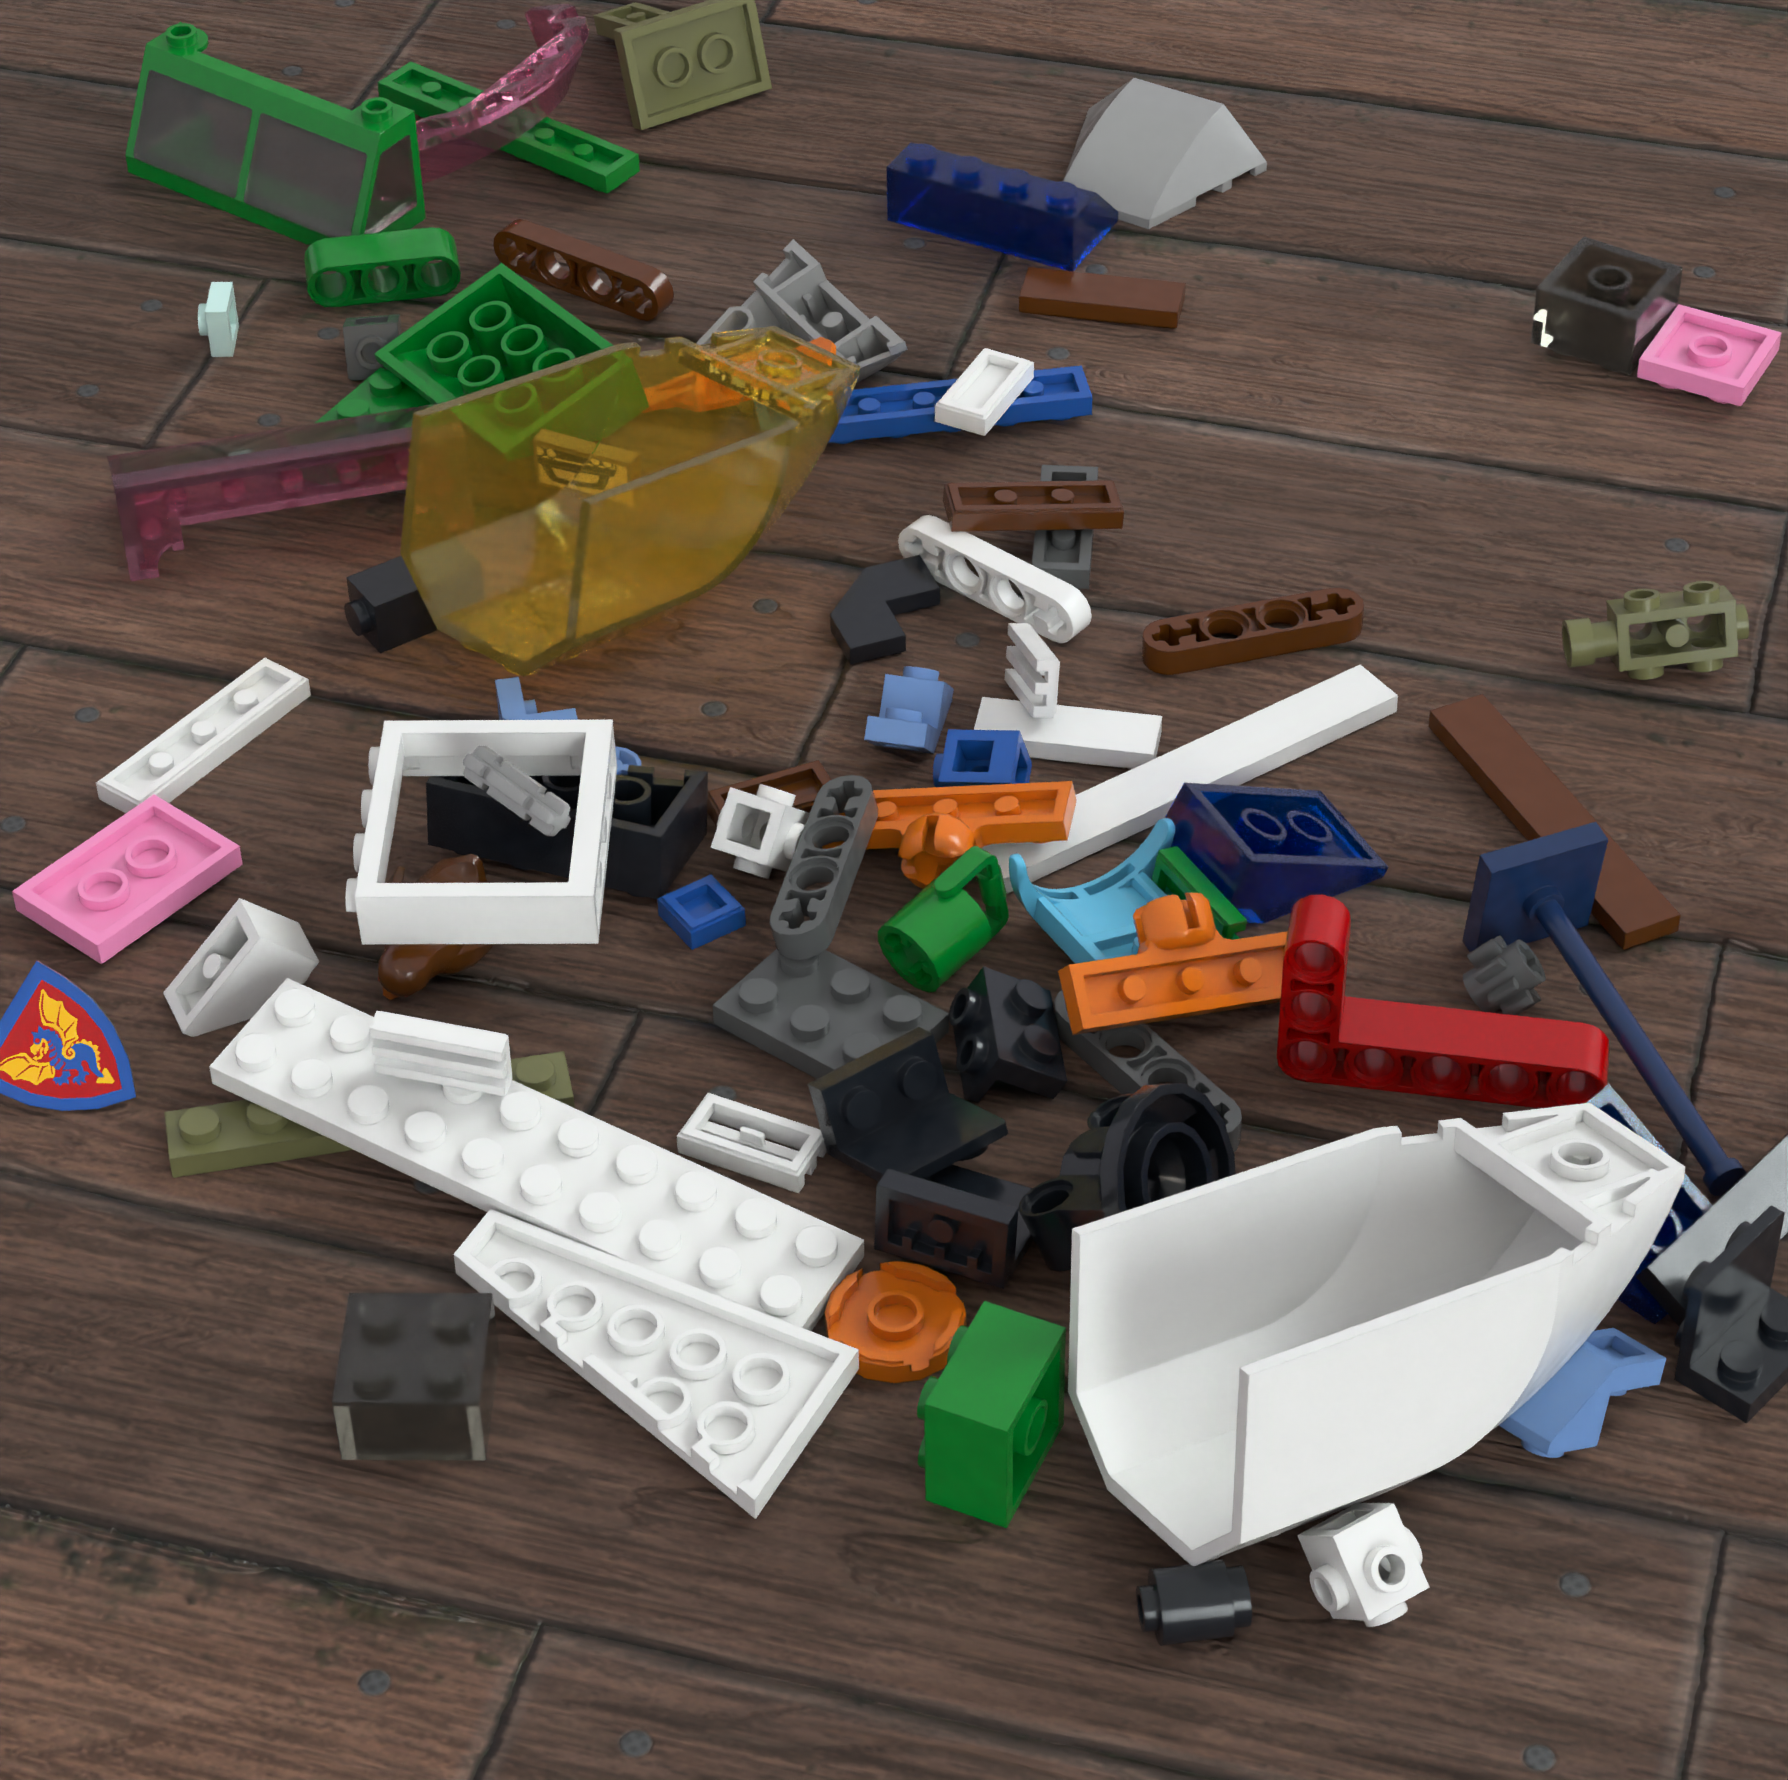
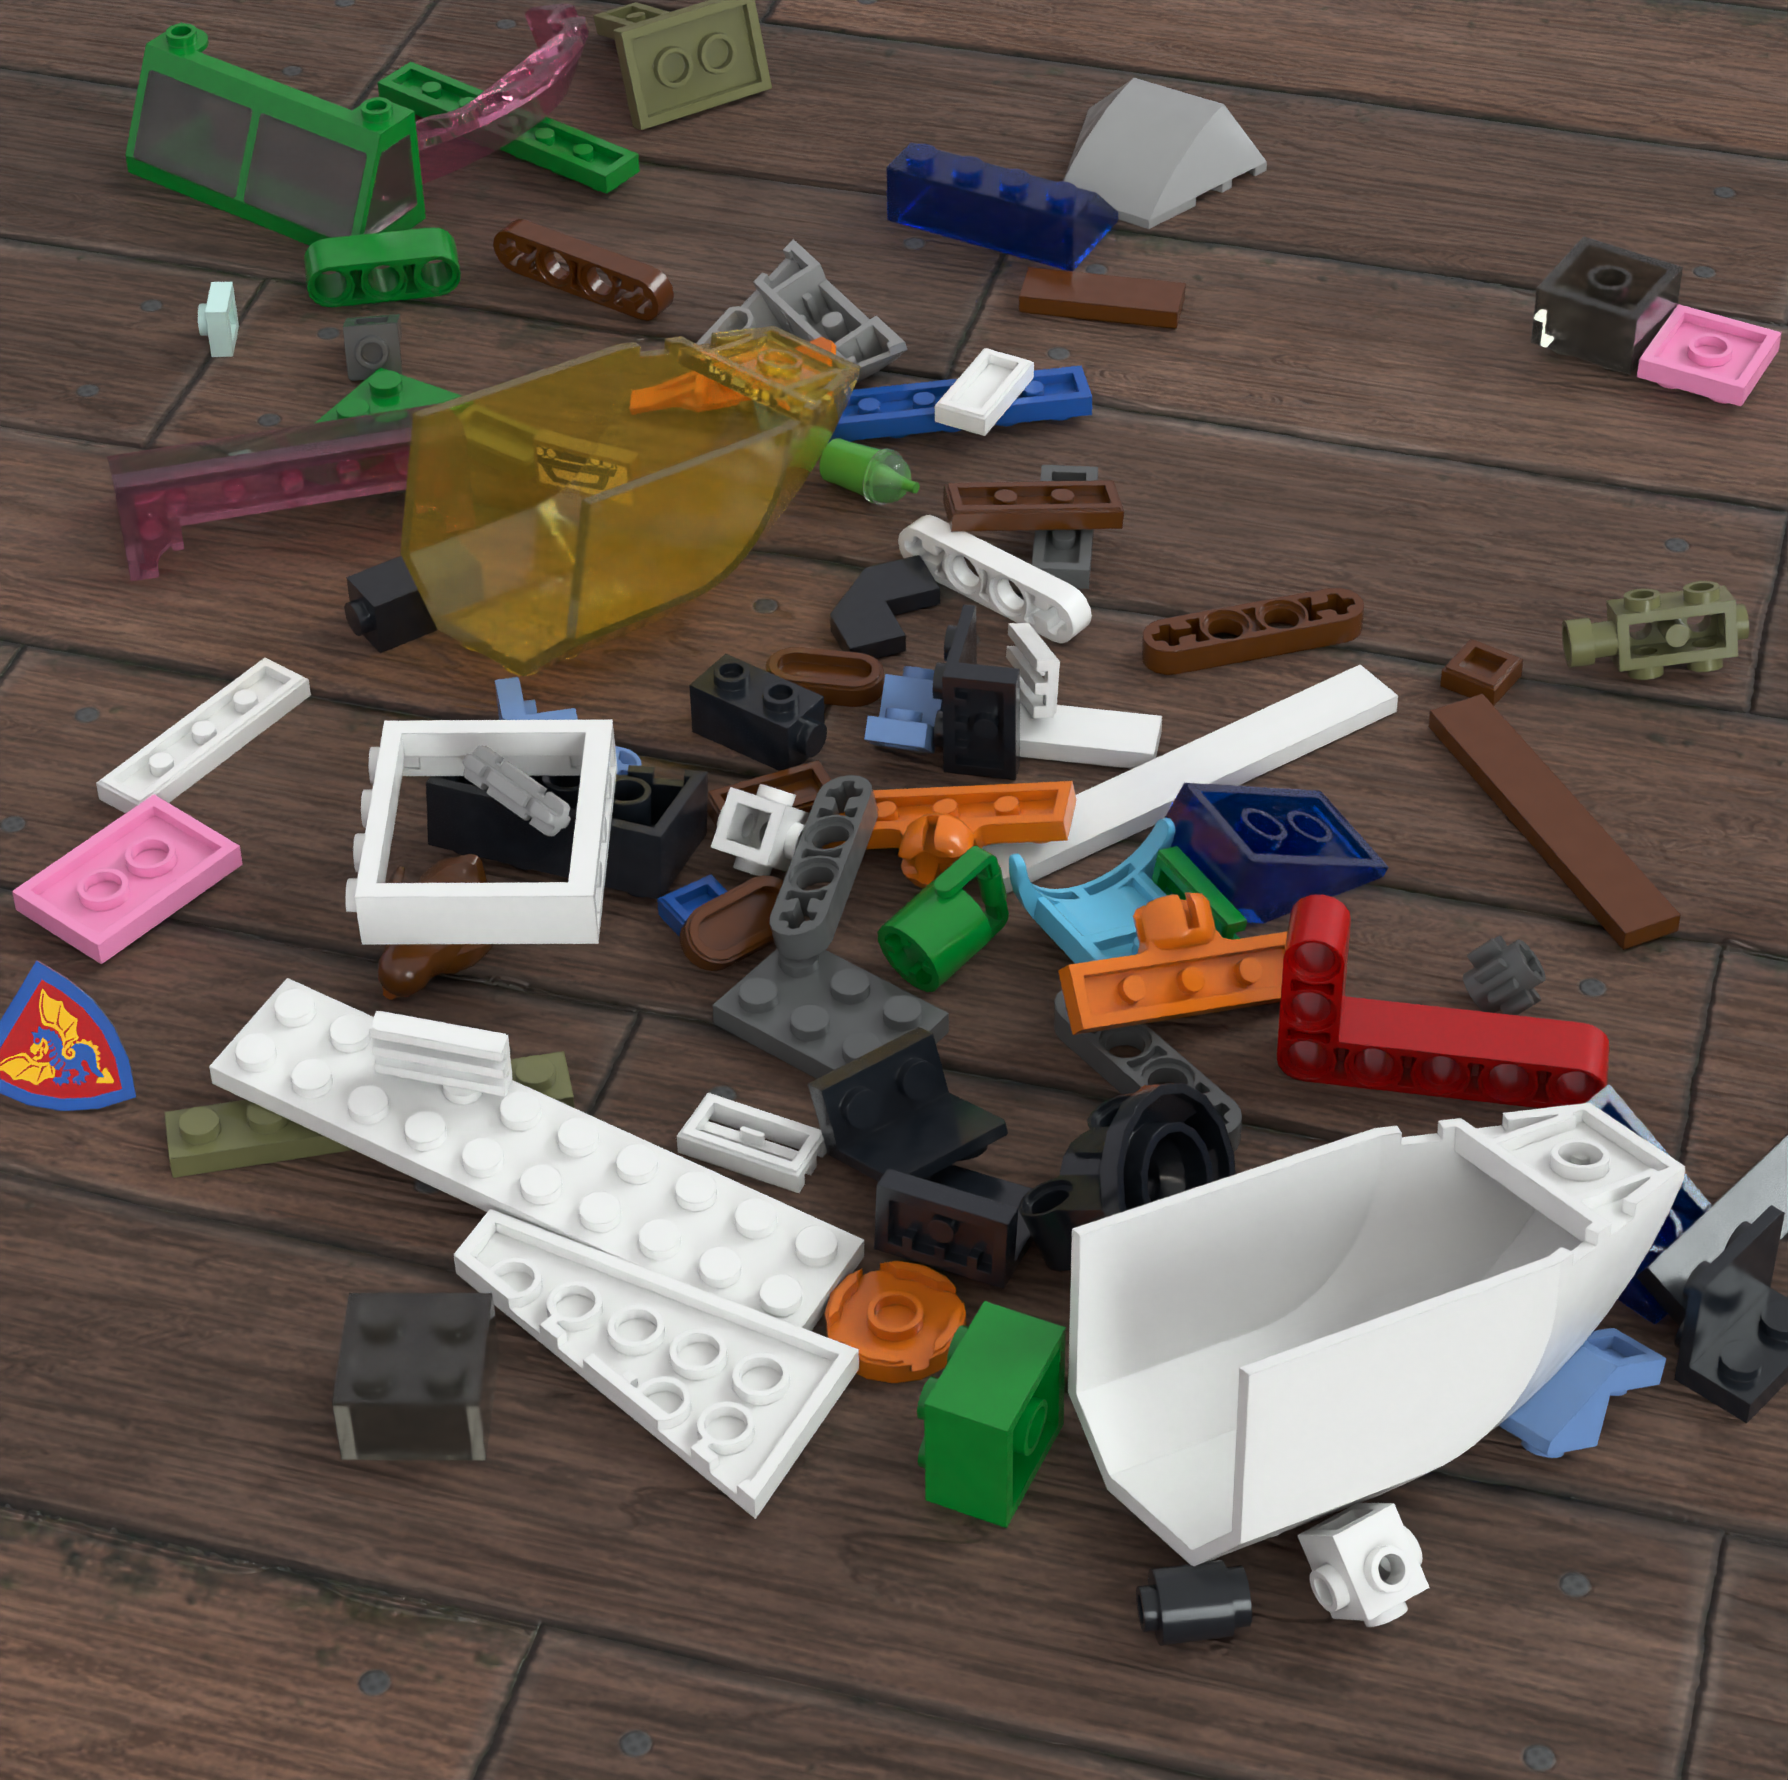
(239, 969): white slope -> none
(485, 338): green slope -> none
(731, 925): none -> reddish brown tile
(757, 714): none -> black brick
(839, 676): none -> reddish brown tile
(868, 471): none -> piece
(978, 707): none -> black bracket
(982, 759): blue brick -> none
(1006, 1034): black bracket -> none
(1481, 670): none -> reddish brown tile
(1549, 892): dark blue tile -> none

